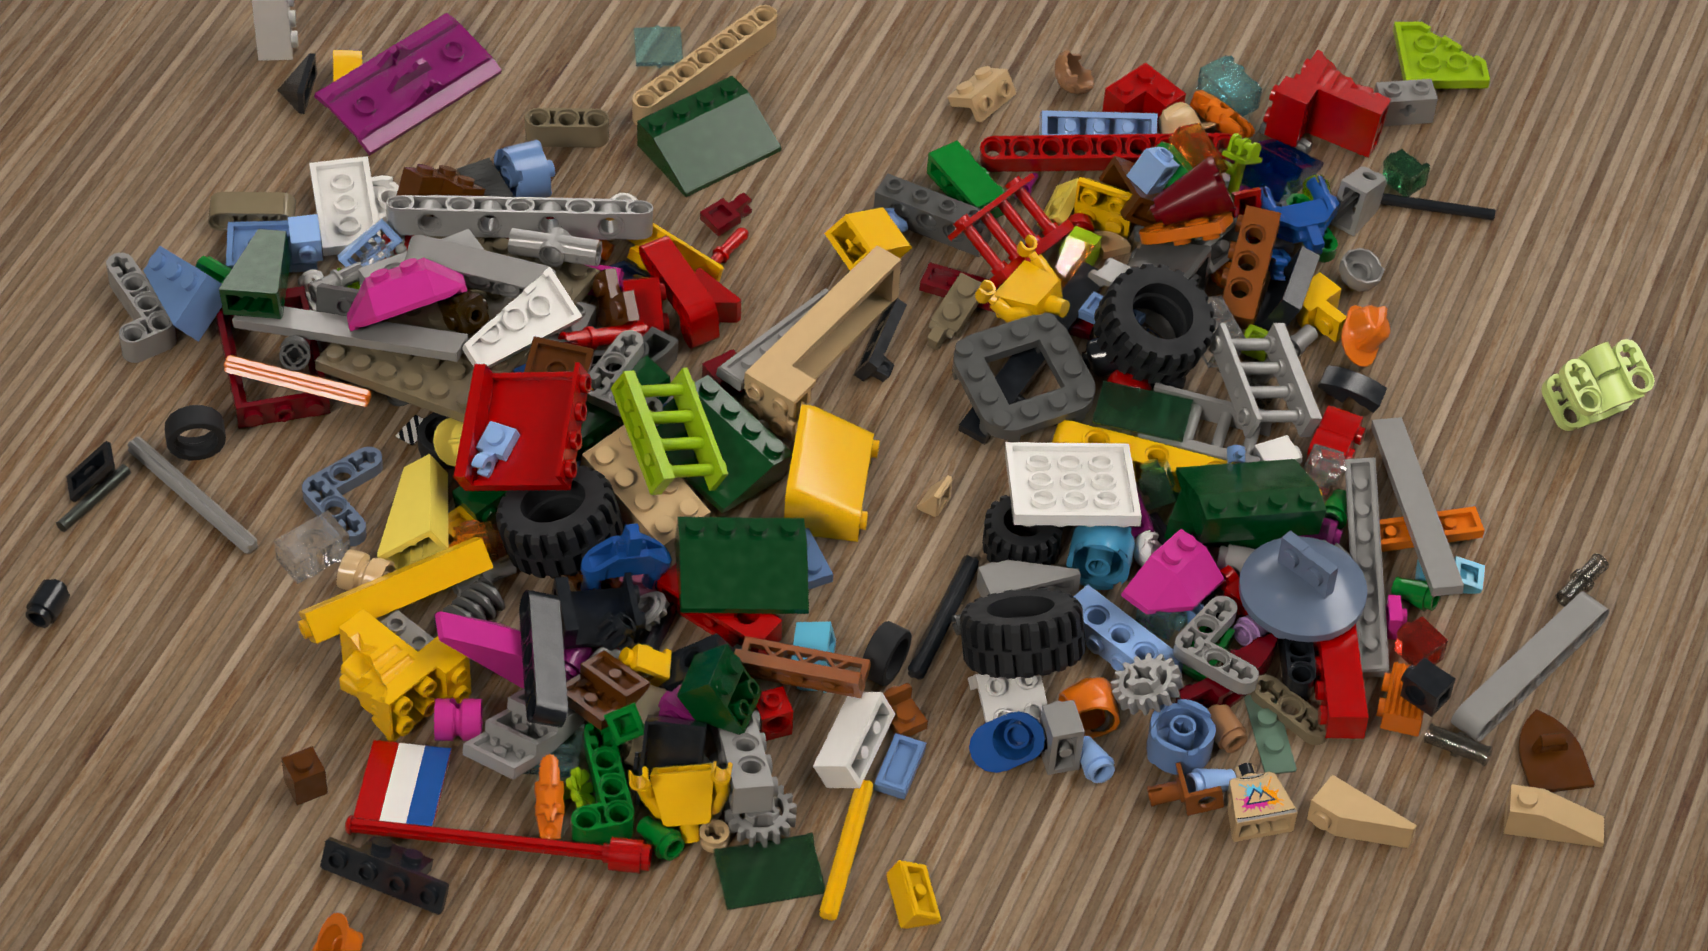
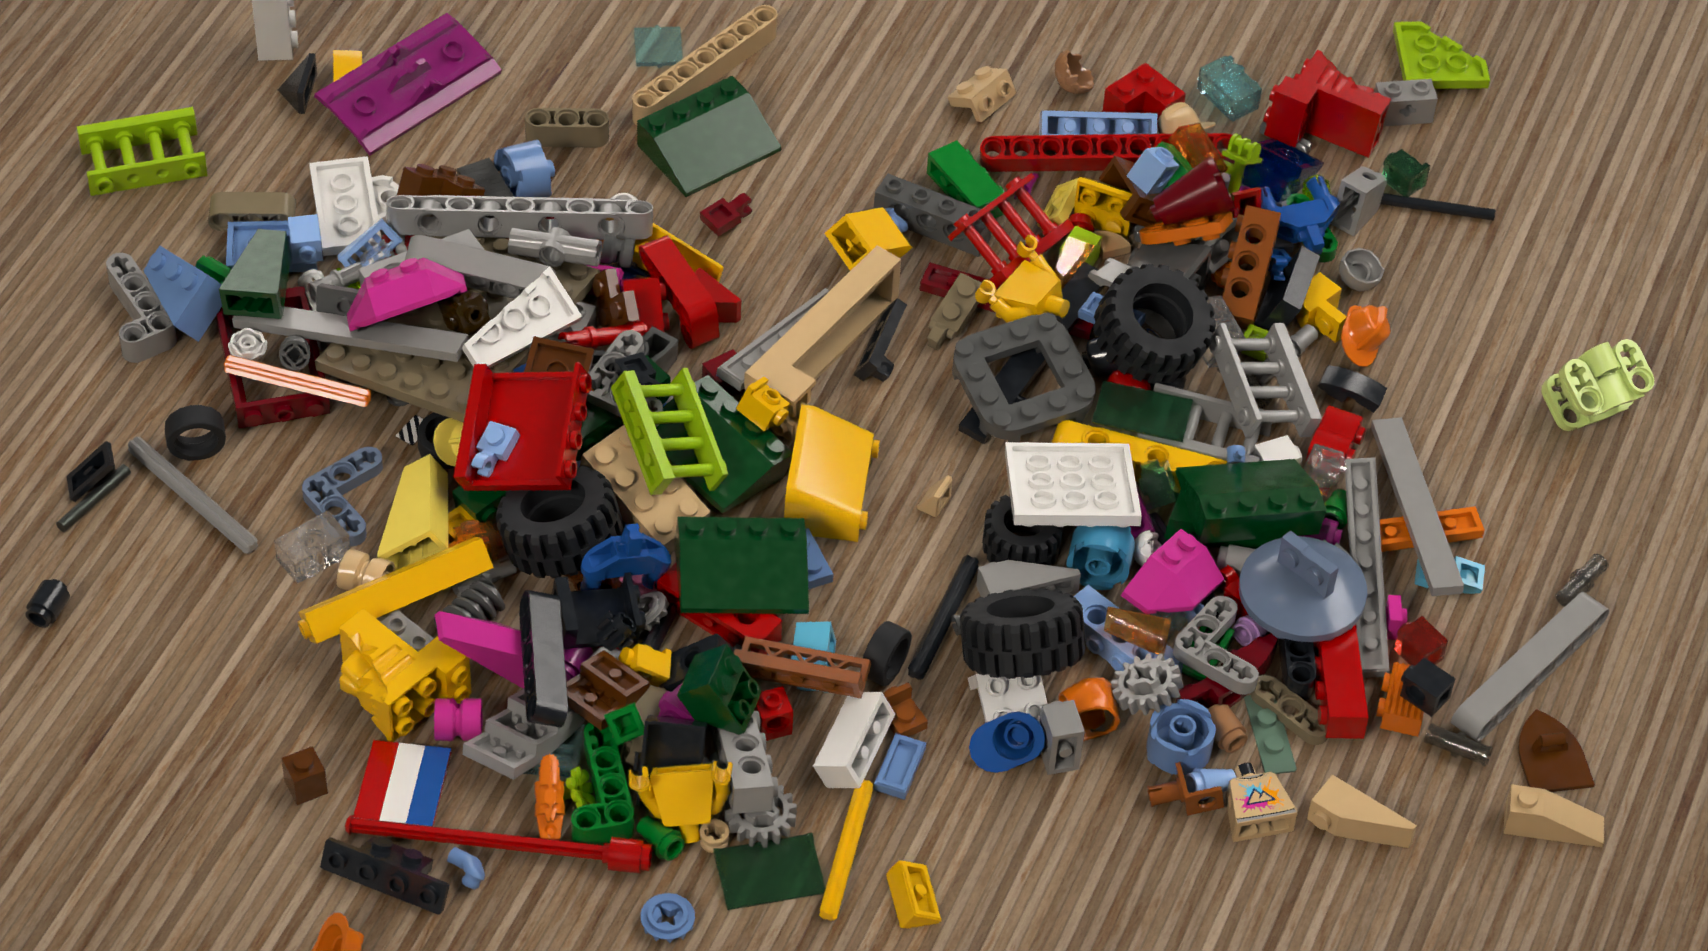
(138, 131): none -> lime fence
(248, 344): none -> white plate
(470, 864): none -> medium blue arm
(611, 249): none -> dark grey wheel
(638, 362): none -> black plate
(669, 905): none -> medium blue gear
(722, 253): red piece -> none
(763, 405): none -> yellow brick
(1096, 762): light blue cone -> none
(1139, 629): none -> clear orange slope
(1226, 118): orange hinge -> none
(1415, 592): green cone -> none

